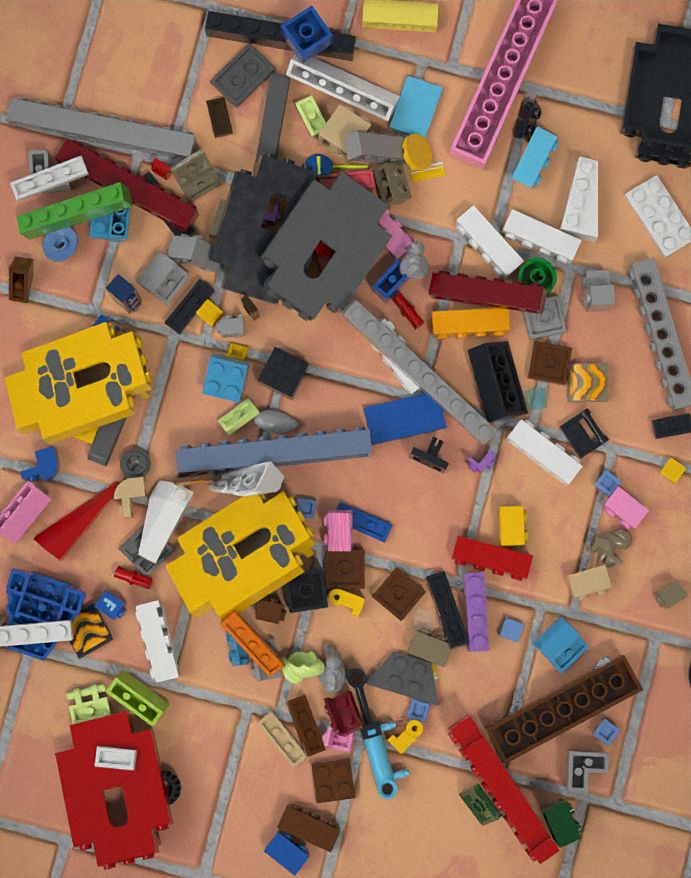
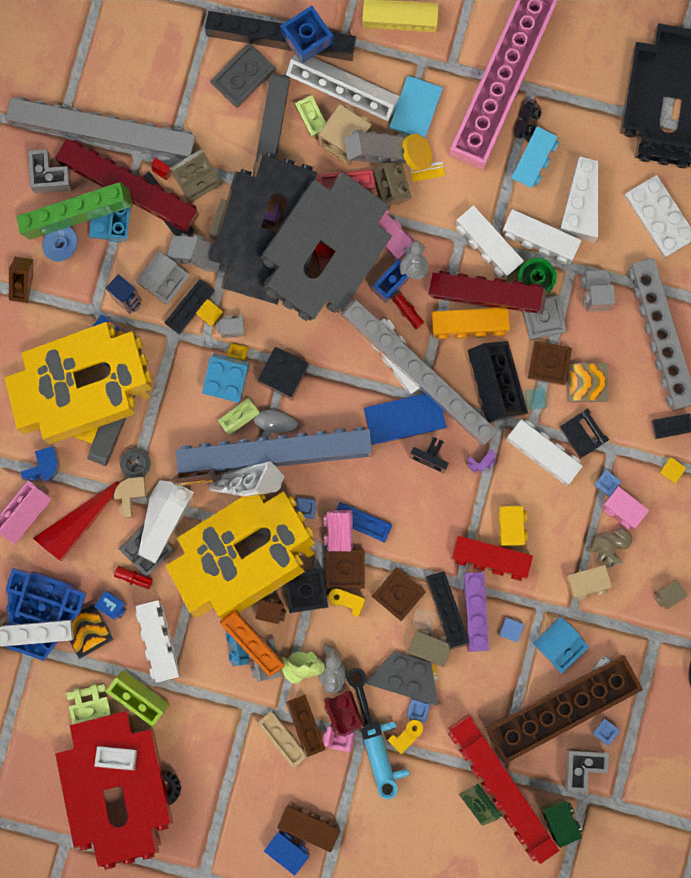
(49, 178): white tile -> none
(219, 117): dark brown tile -> none
(250, 308): dark brown tile -> none
(323, 165): blue piece -> none
(333, 780): reddish brown plate -> none

